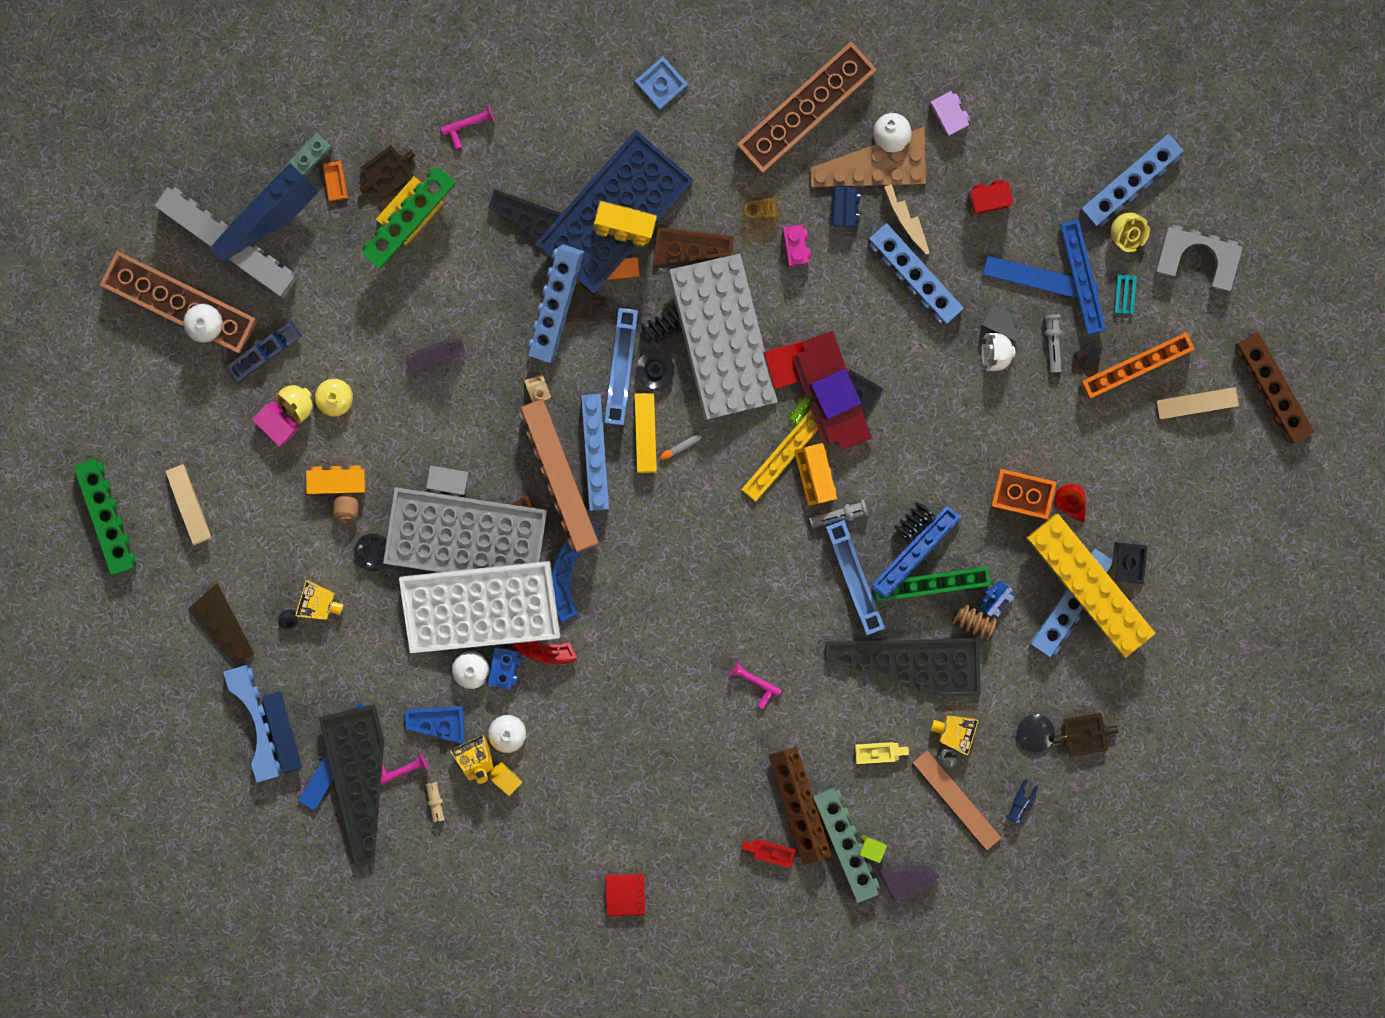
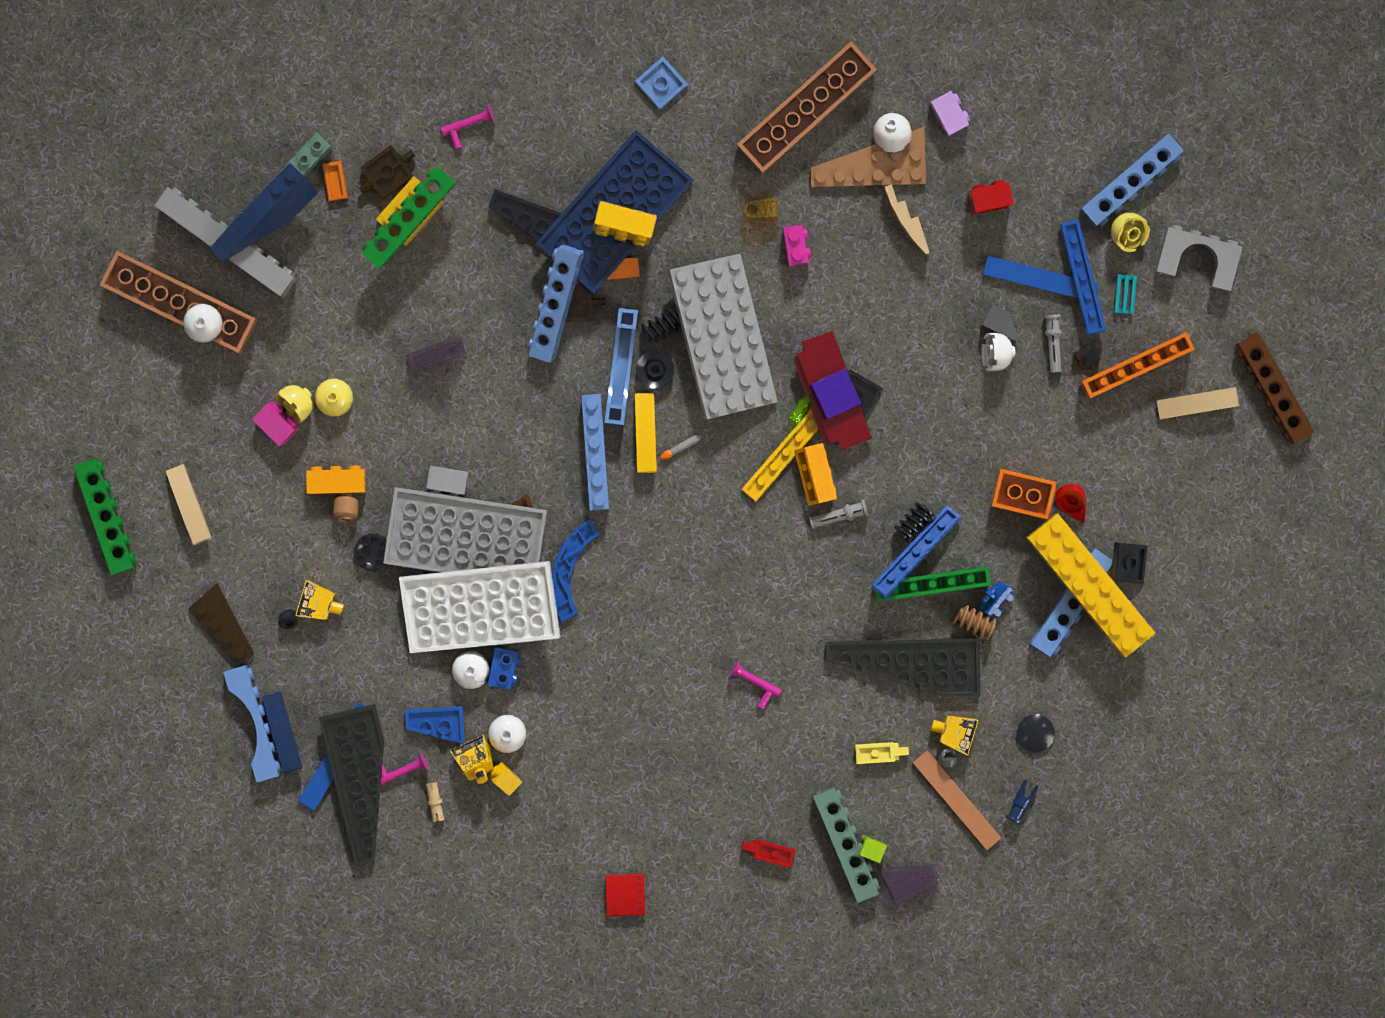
(264, 351): dark blue slope -> none
(537, 388): tan bracket -> none
(547, 652): red tile -> none
(560, 476): nougat brick -> none
(687, 245): reddish brown wing -> none
(781, 364): red slope -> none
(800, 805): reddish brown brick -> none
(844, 207): dark blue brick -> none
(854, 577): medium blue arch -> none
(952, 306): medium blue brick -> none
(1085, 734): dark brown plate -> none

